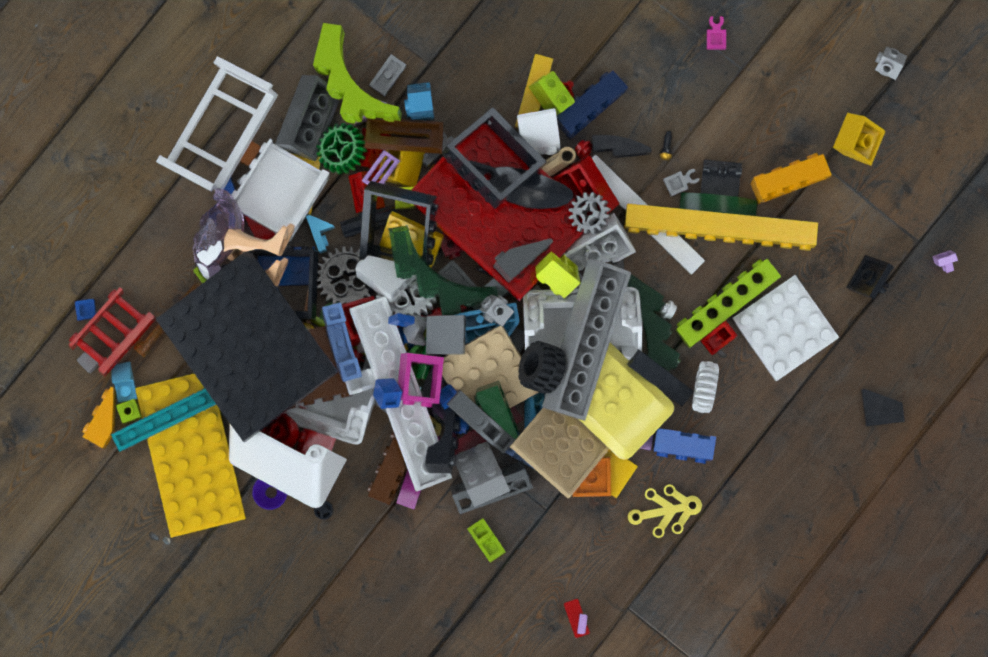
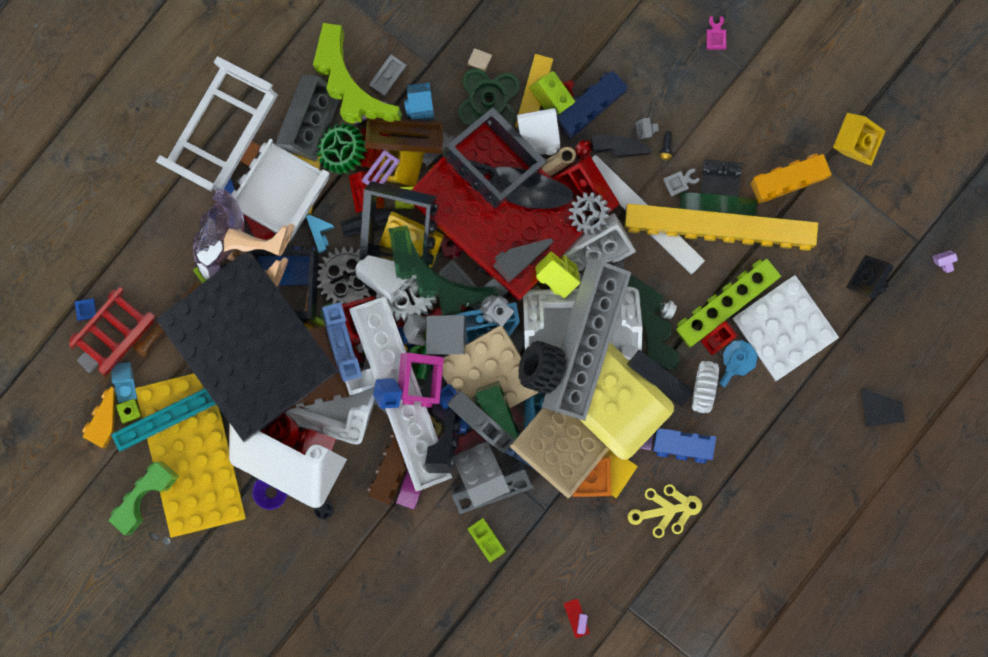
(128, 515): none -> bright green arch
(401, 320): blue tile -> none
(479, 60): none -> tan slope
(480, 87): none -> dark green plant
(645, 129): none -> light grey tile
(739, 360): none -> dark azure piece
(890, 62): light grey brick -> none

